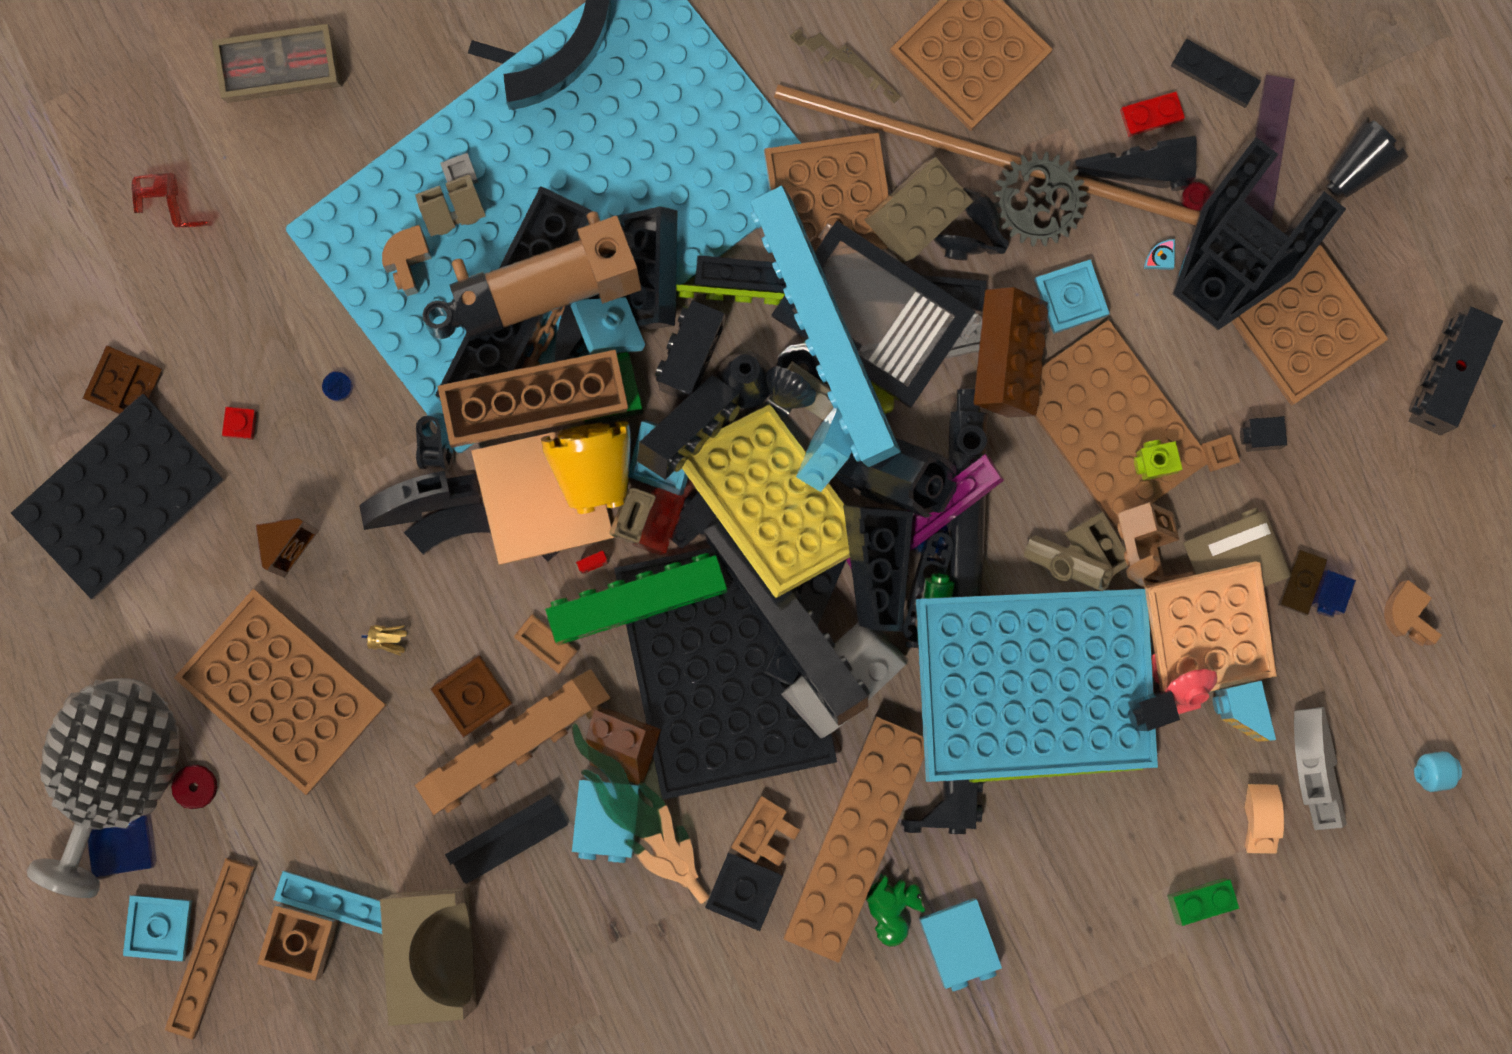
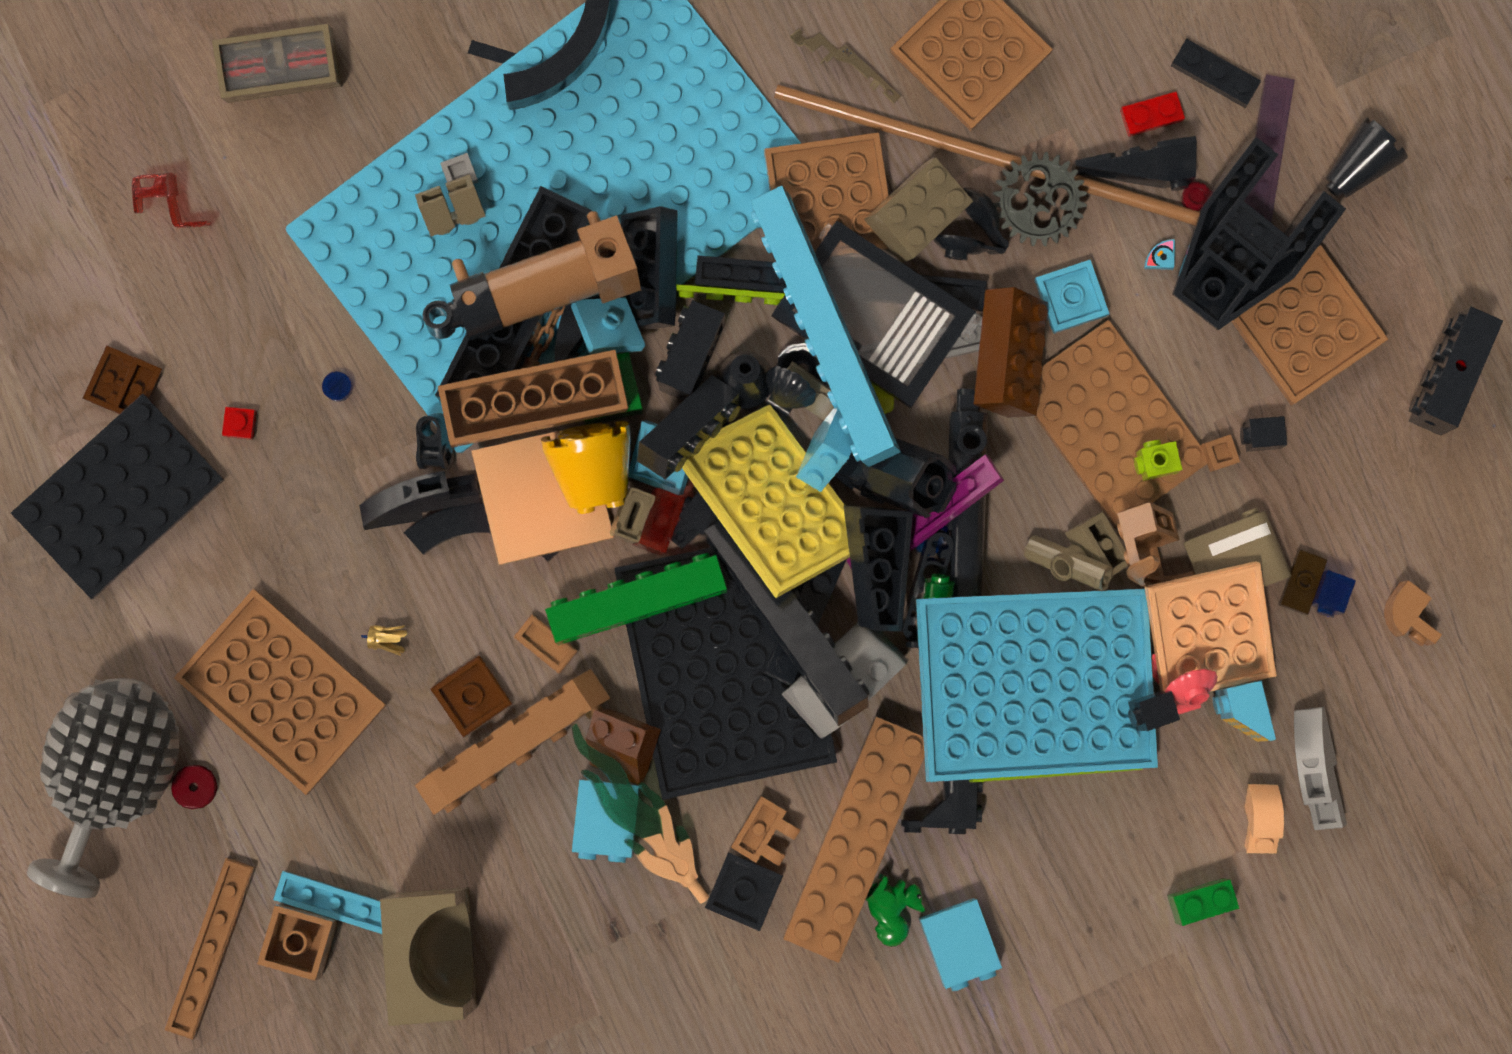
(120, 849): clear blue tile -> none
(157, 928): medium azure plate -> none
(283, 543): reddish brown slope -> none
(401, 252): medium nougat brick -> none
(507, 839): black panel -> none
(592, 562): red tile -> none
(1438, 771): medium azure head -> none

